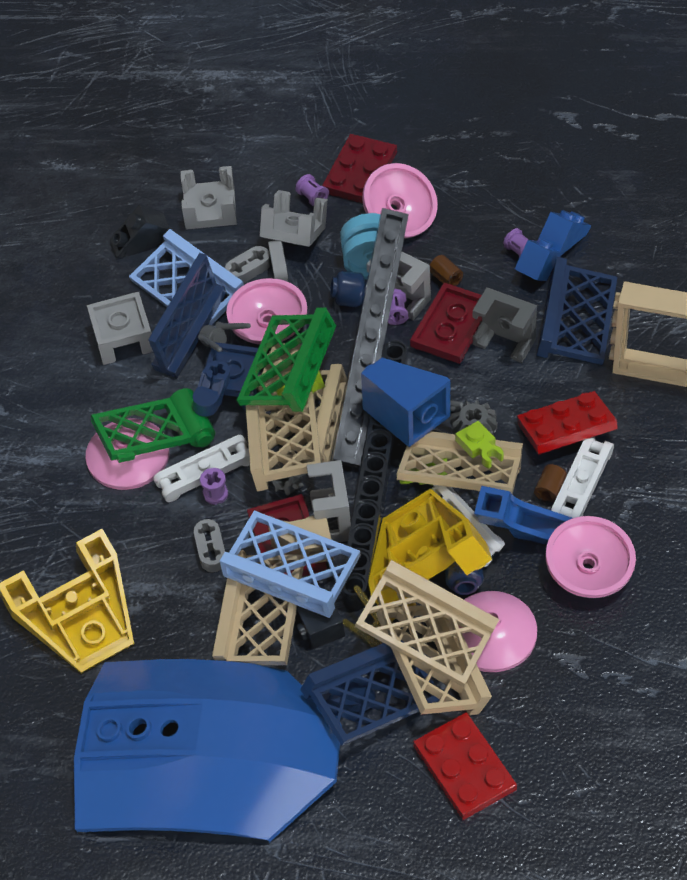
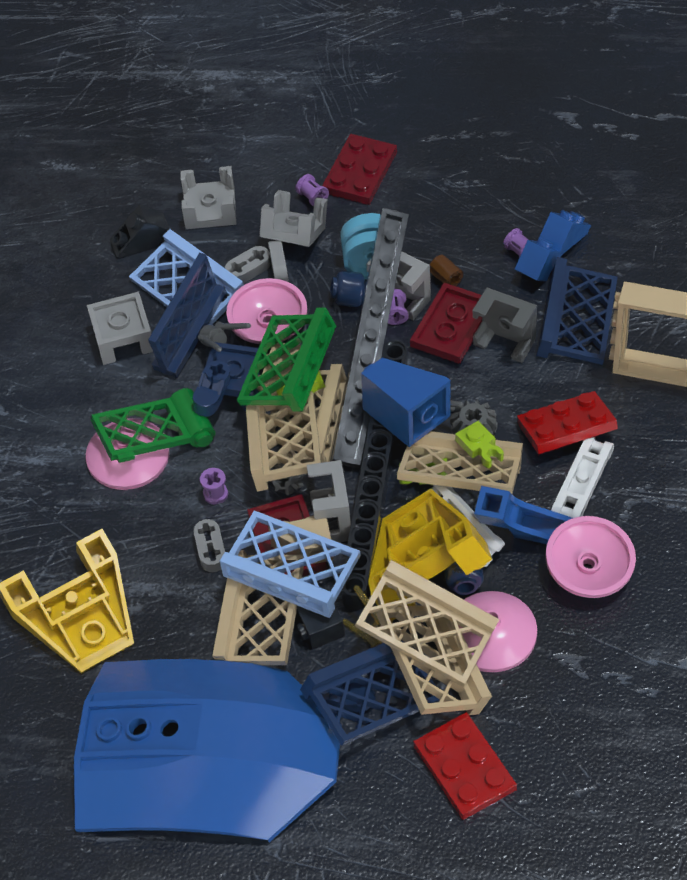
(190, 469): white plate -> none
(406, 190): bright pink dish -> none
(550, 483): reddish brown piece -> none

